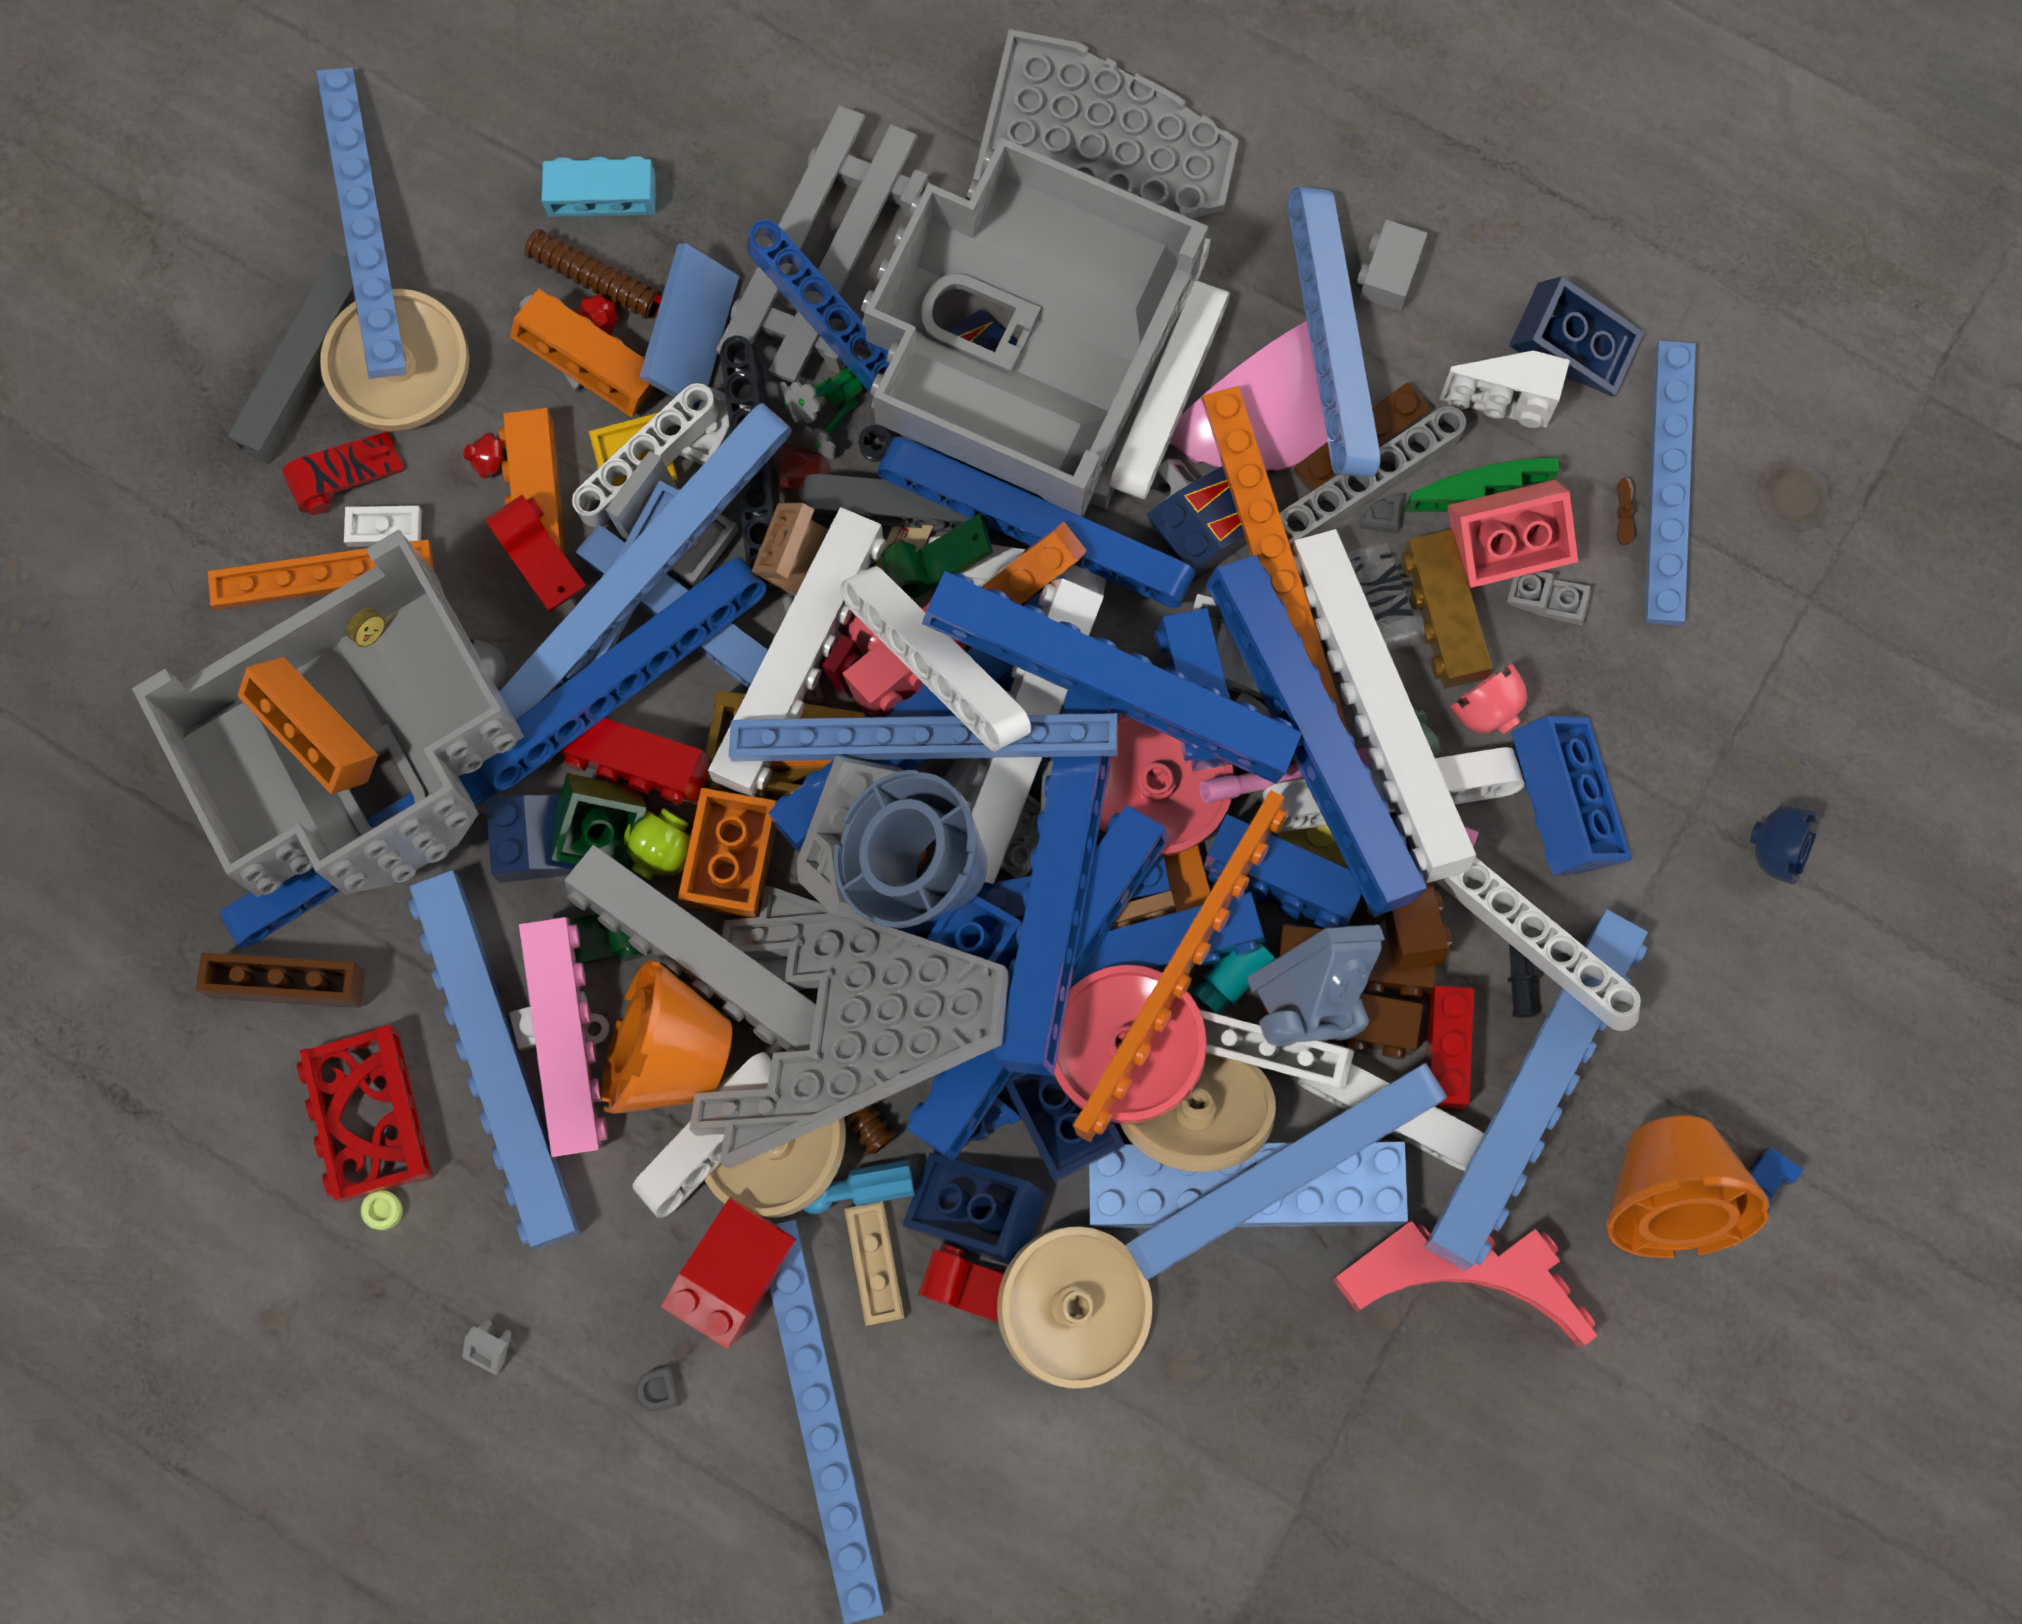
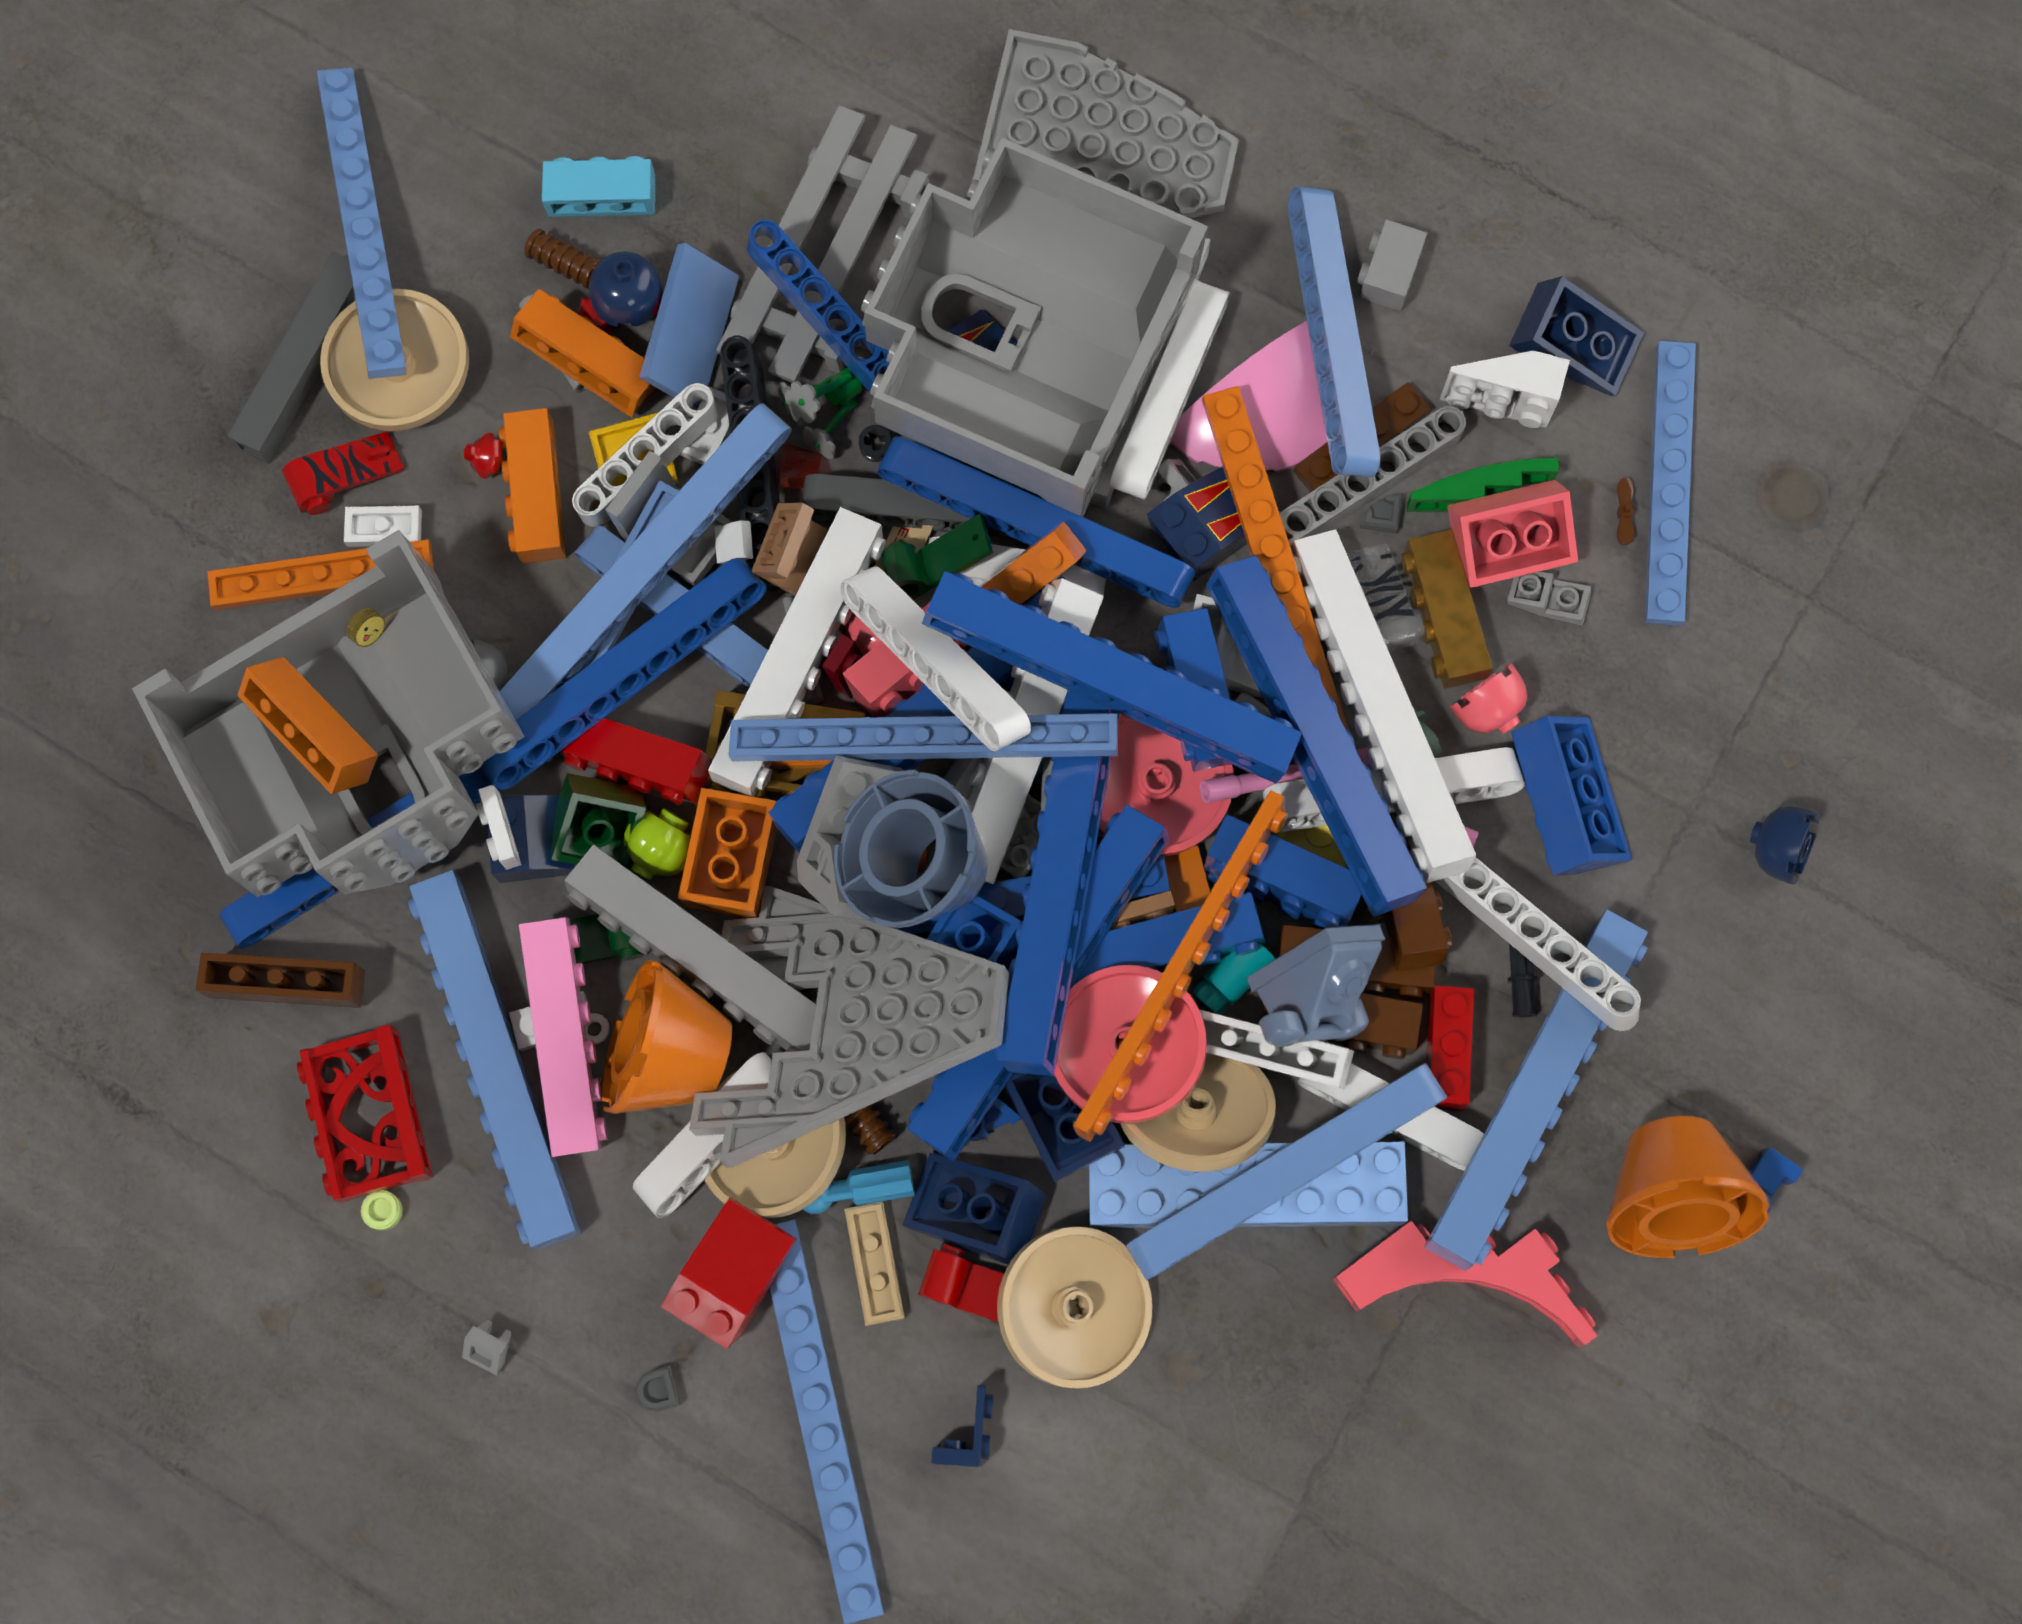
(493, 812): none -> white plate
(535, 552): red door -> none
(625, 289): none -> dark blue cylinder
(733, 541): none -> white tile
(954, 1452): none -> dark blue bracket

